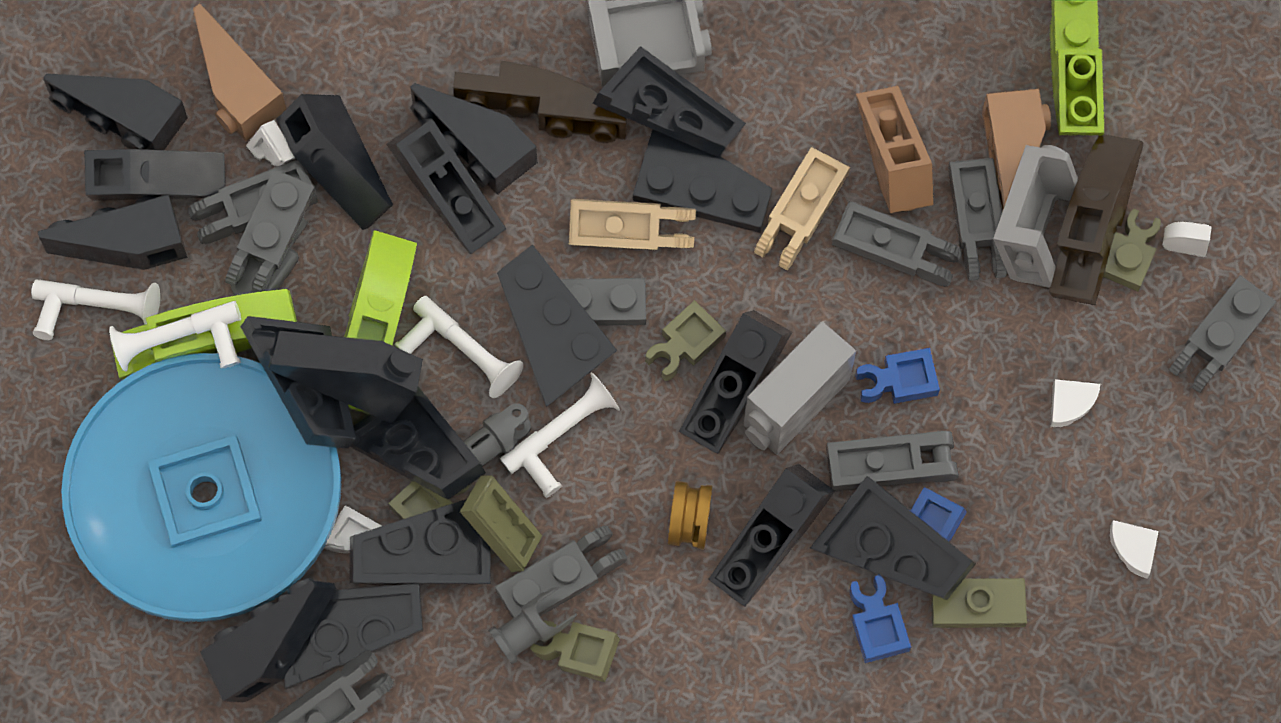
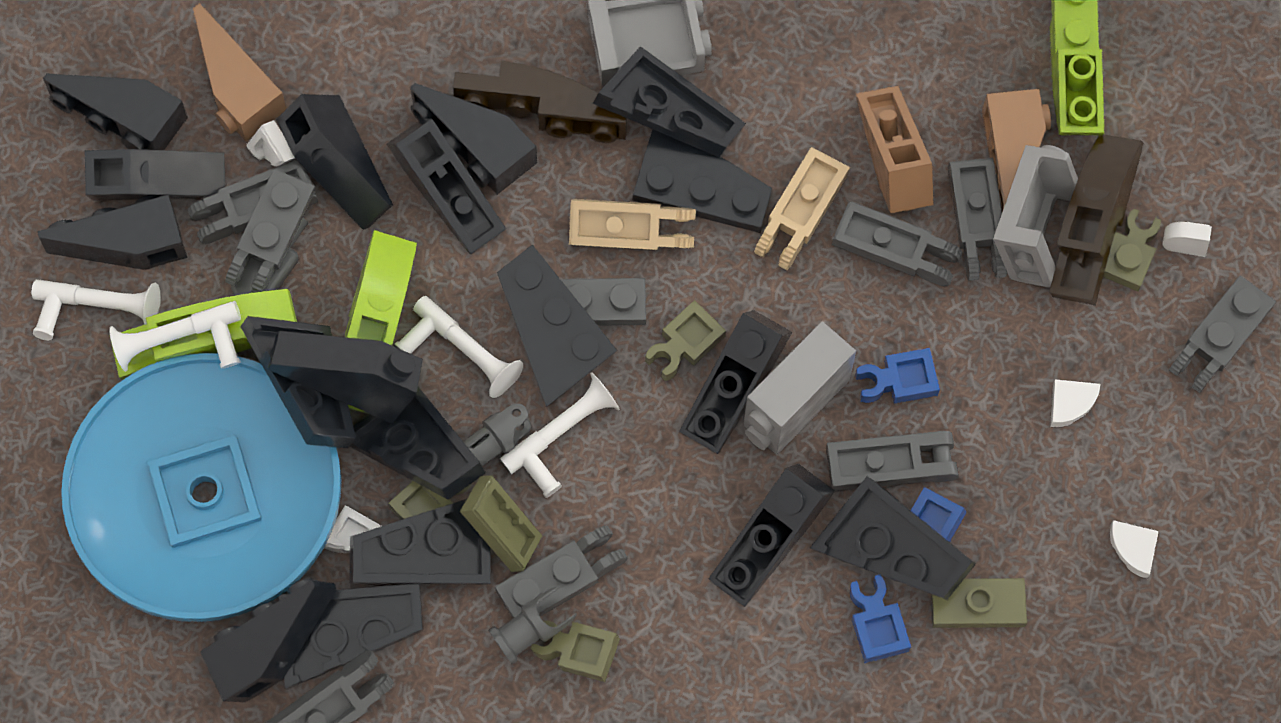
(689, 515): pearl gold wheel -> none

